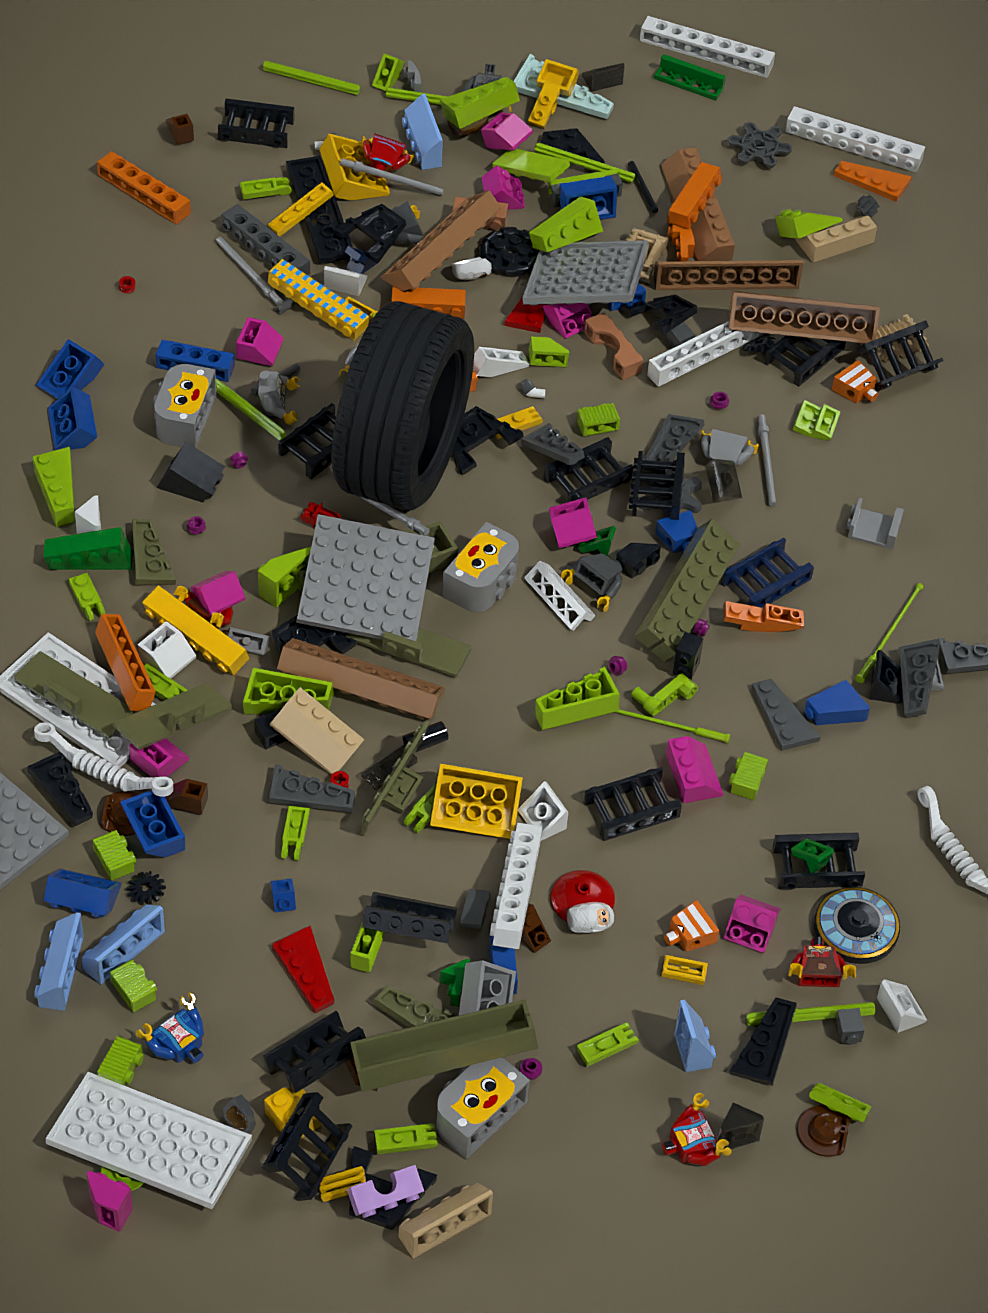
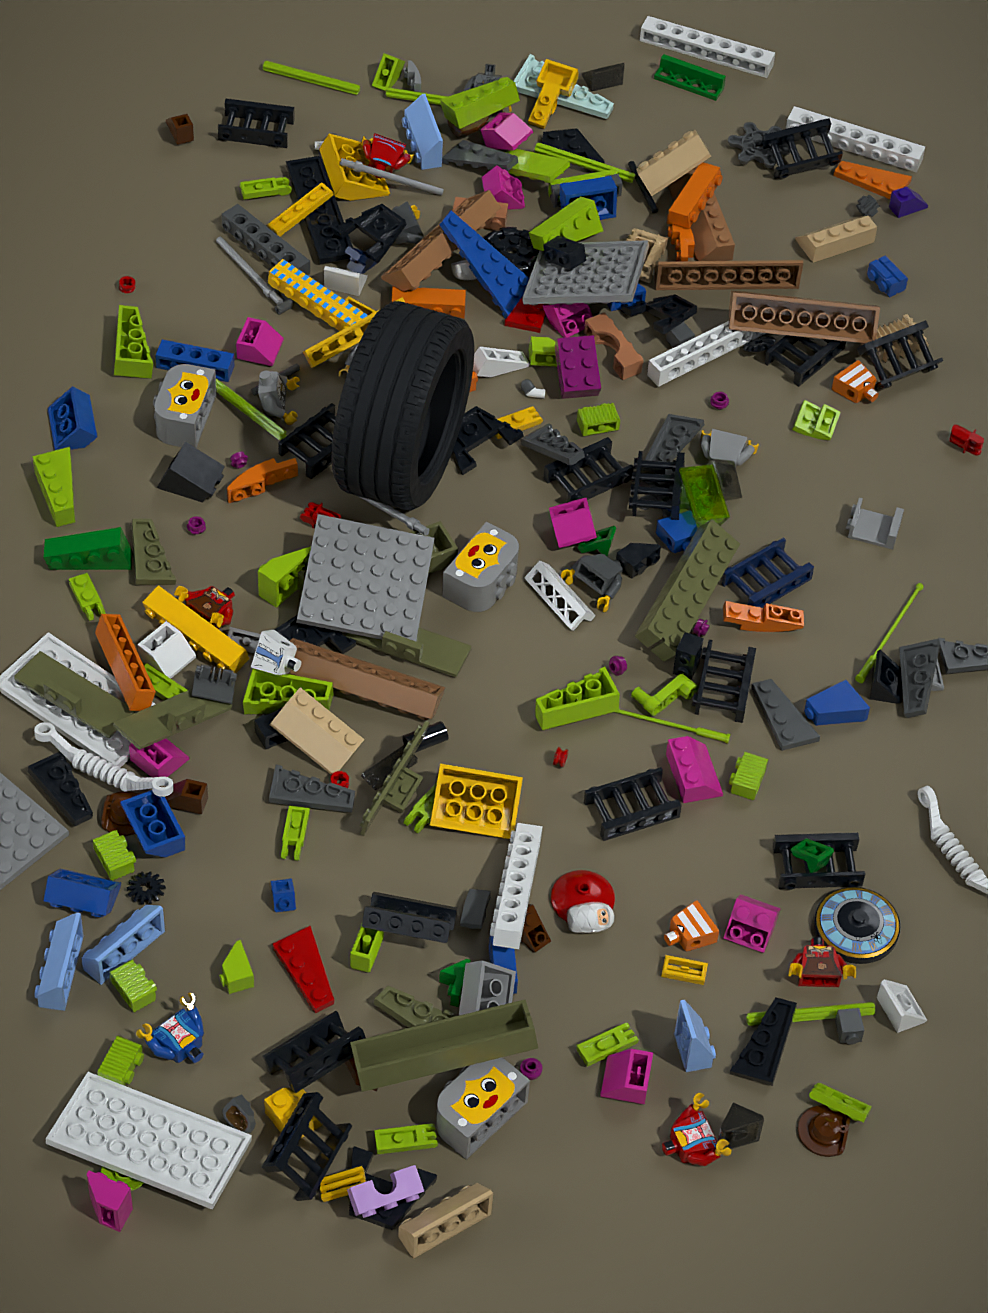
(70, 368): blue slope -> none
(88, 516): white slope -> none
(131, 351): none -> lime wedge
(144, 187): orange brick -> none
(213, 685): none -> dark grey hinge
(219, 592): dark pink slope -> none
(236, 970): none -> lime slope
(255, 479): none -> orange slope
(275, 654): none -> white torso
(338, 342): none -> yellow brick
(479, 156): none -> dark grey wing
(489, 266): none -> blue wing
(545, 810): white slope -> none
(561, 757): none -> red bush
(564, 252): none -> black brick
(577, 367): none -> magenta brick
(627, 1075): none -> dark pink slope
(673, 162): none -> tan slope
(704, 494): none -> clear neon green slope
(740, 691): none -> black fence
(763, 432): light grey bar -> none
(796, 133): none -> black fence
(800, 224): lime slope -> none
(887, 276): none -> blue brick
(905, 202): none -> dark purple slope
(966, 439): none -> red arm

